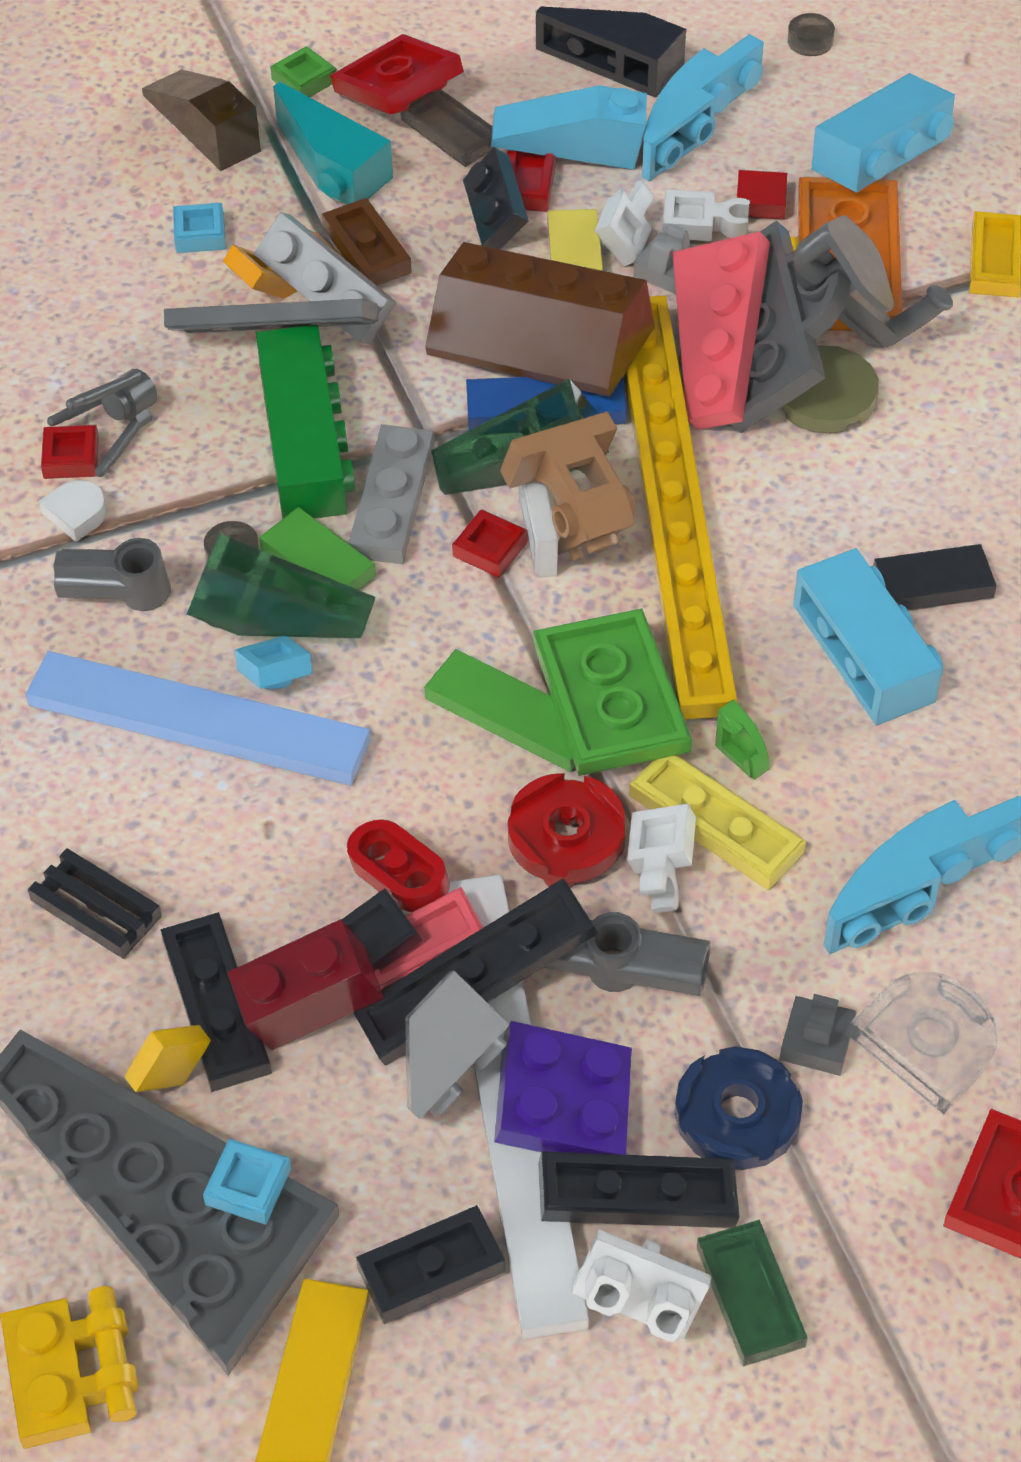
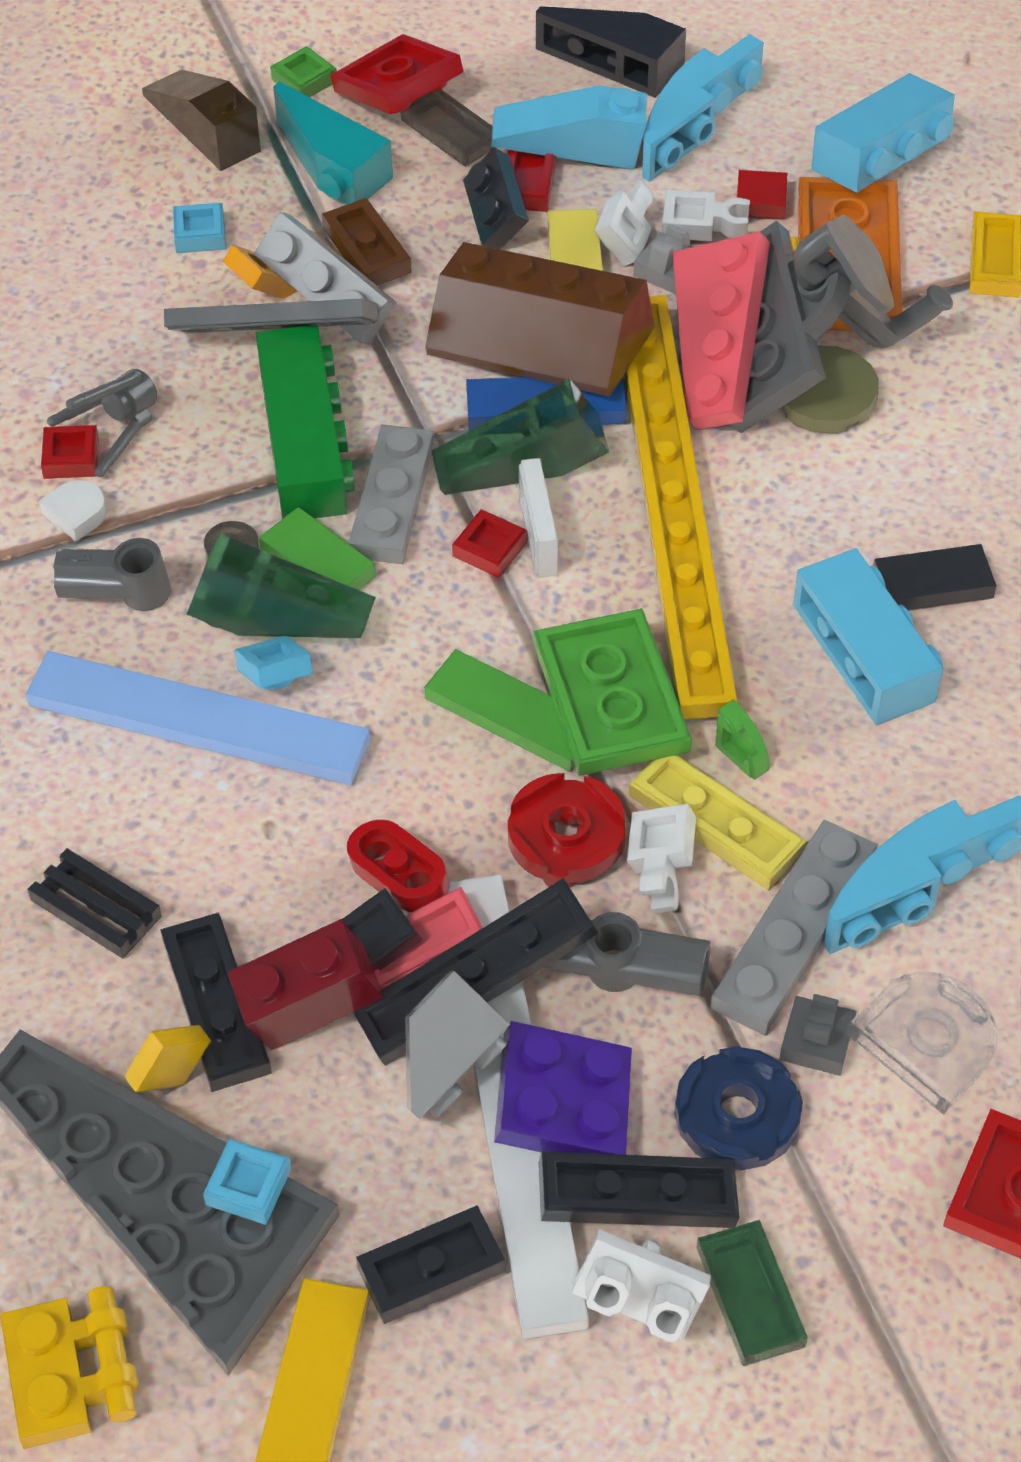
(583, 517): medium nougat tile -> none
(790, 929): none -> light grey plate
(810, 34): clear smoke tile -> none

